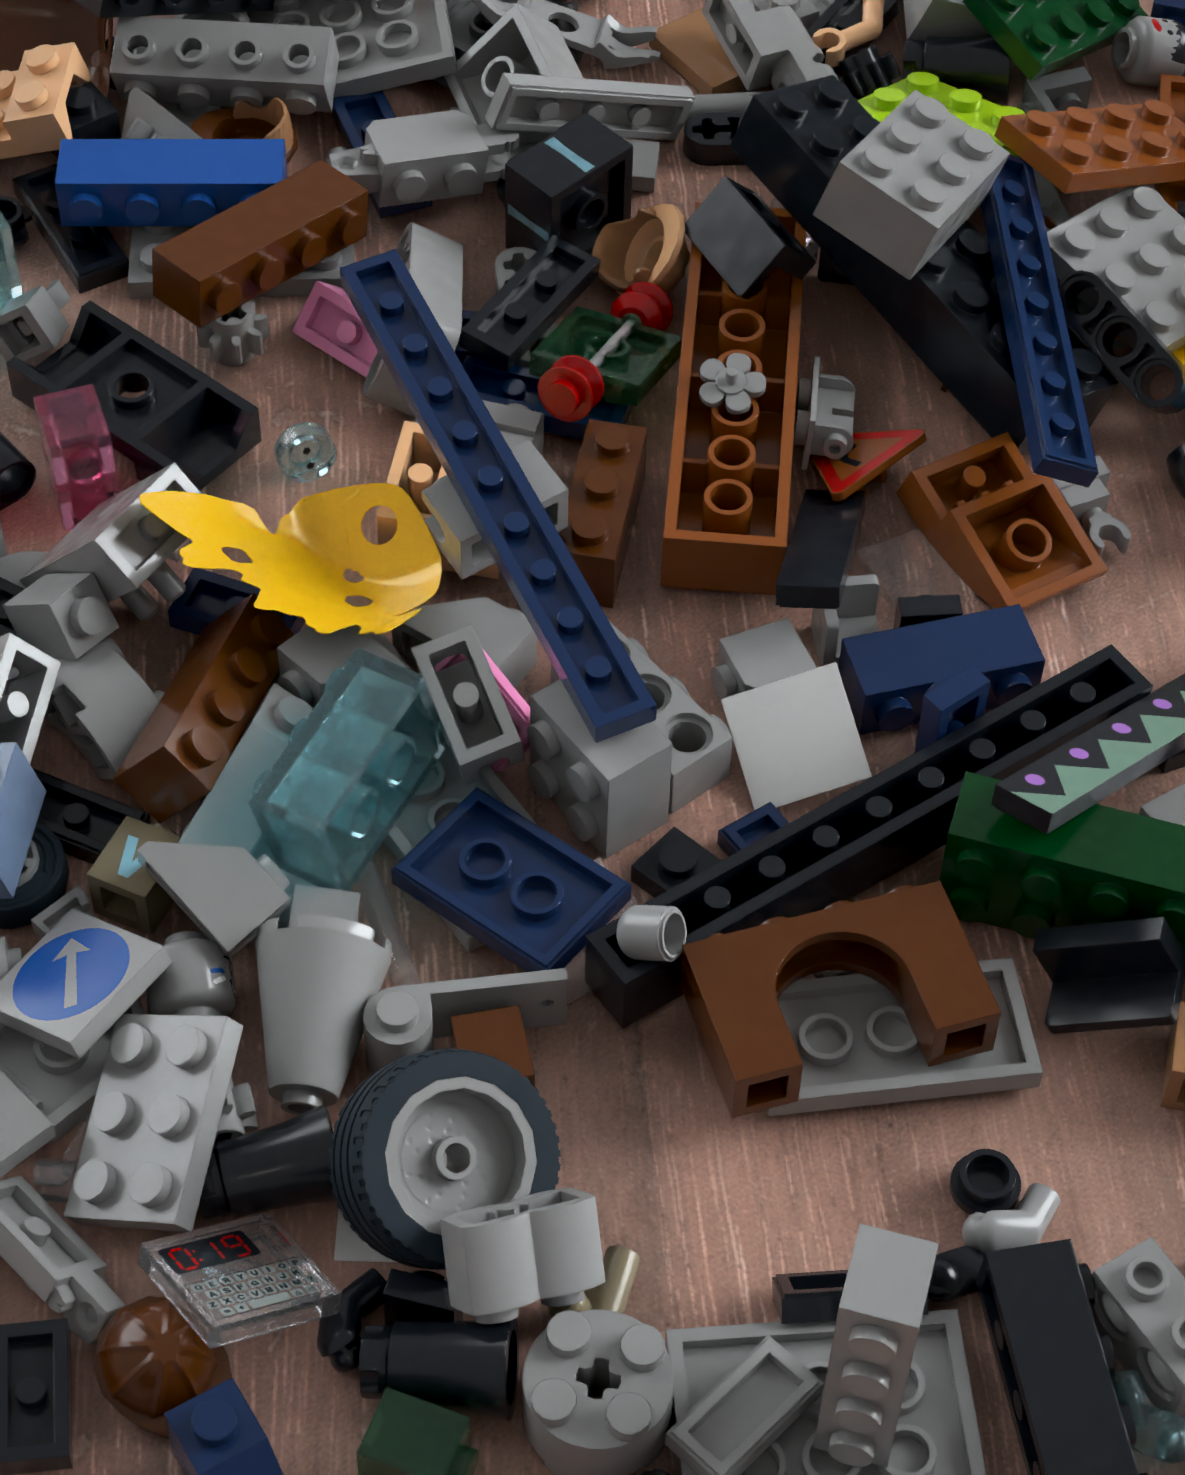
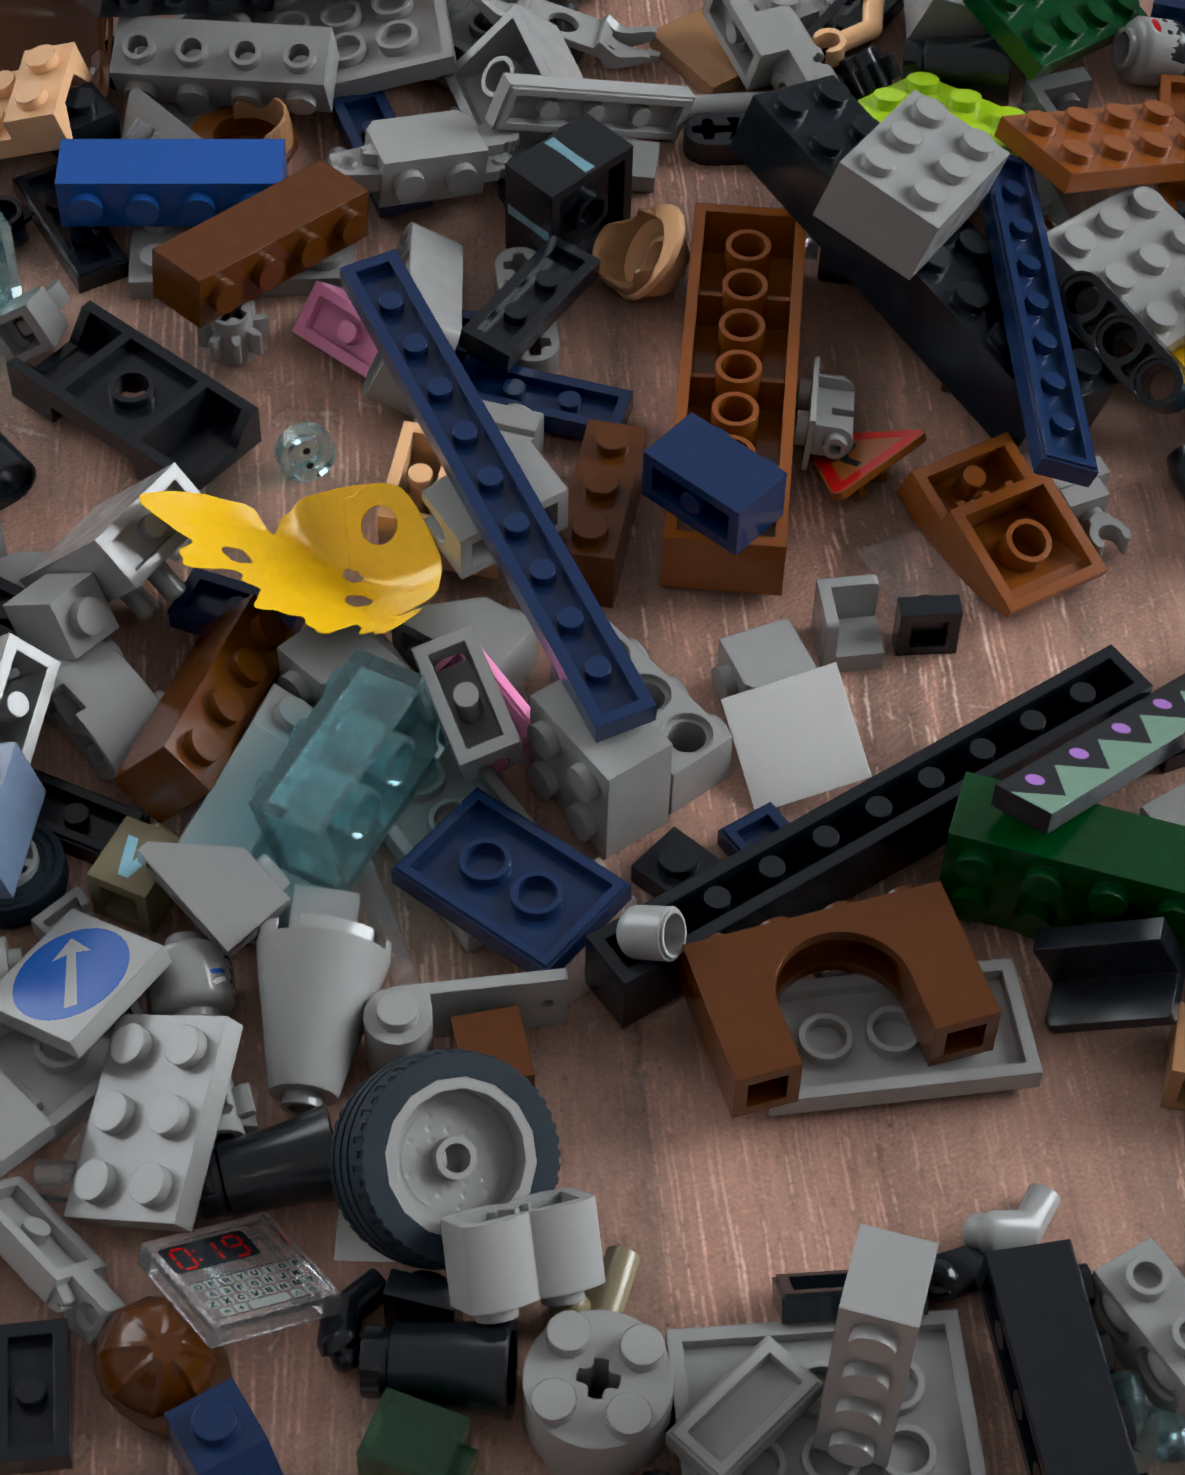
(76, 451): clear pink piece -> none
(607, 354): plate -> none
(713, 483): none -> dark blue brick
(732, 384): light grey plant -> none
(744, 238): black panel -> none
(820, 551): black tile -> none
(895, 667): dark blue brick -> none
(951, 705): dark blue plate -> none
(985, 1182): black plate -> none

